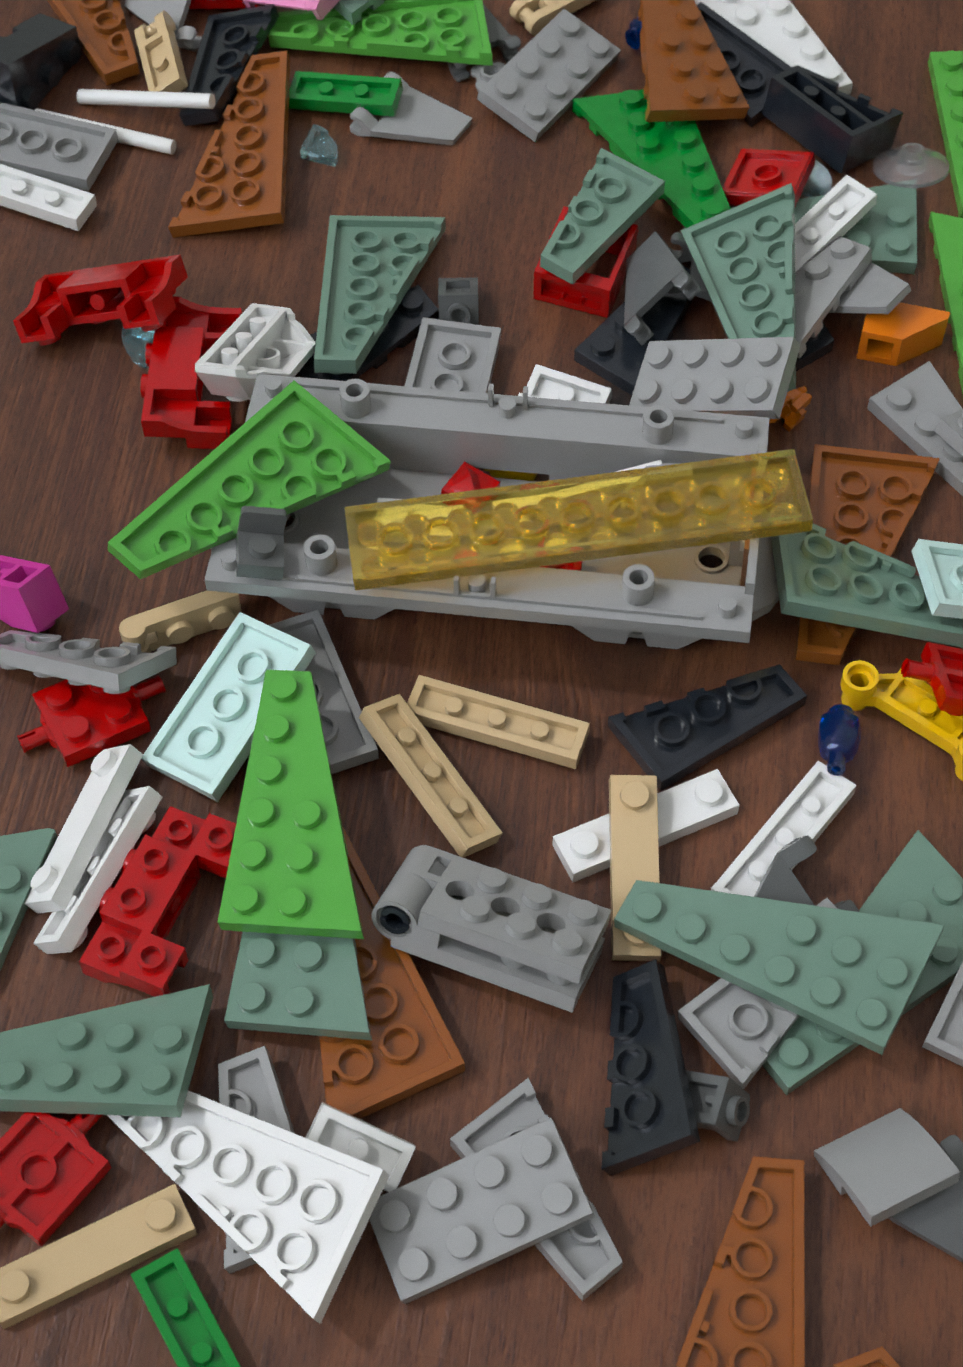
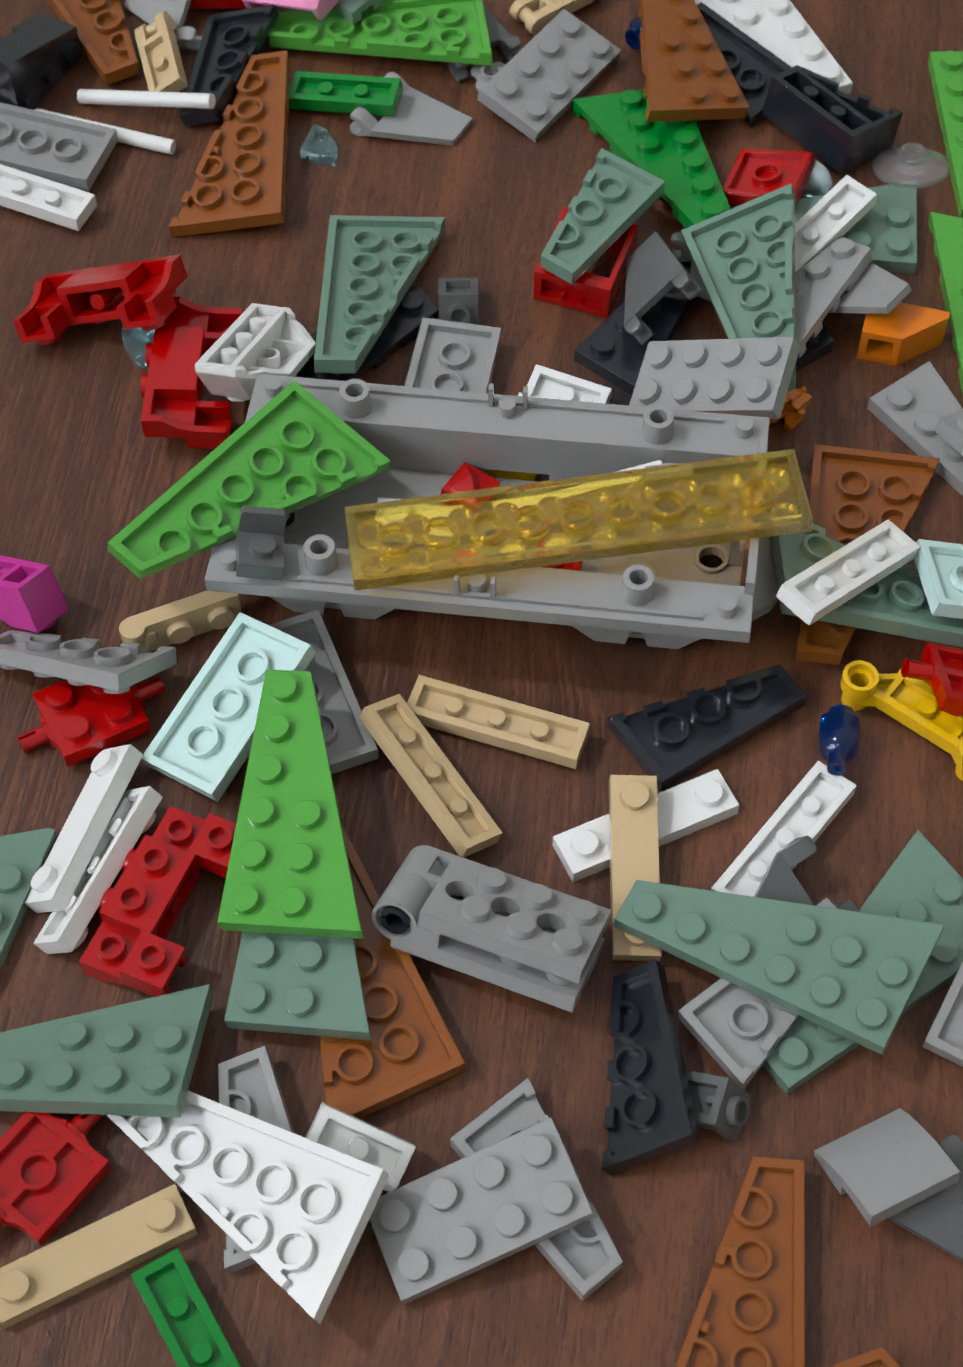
(847, 572): none -> white plate

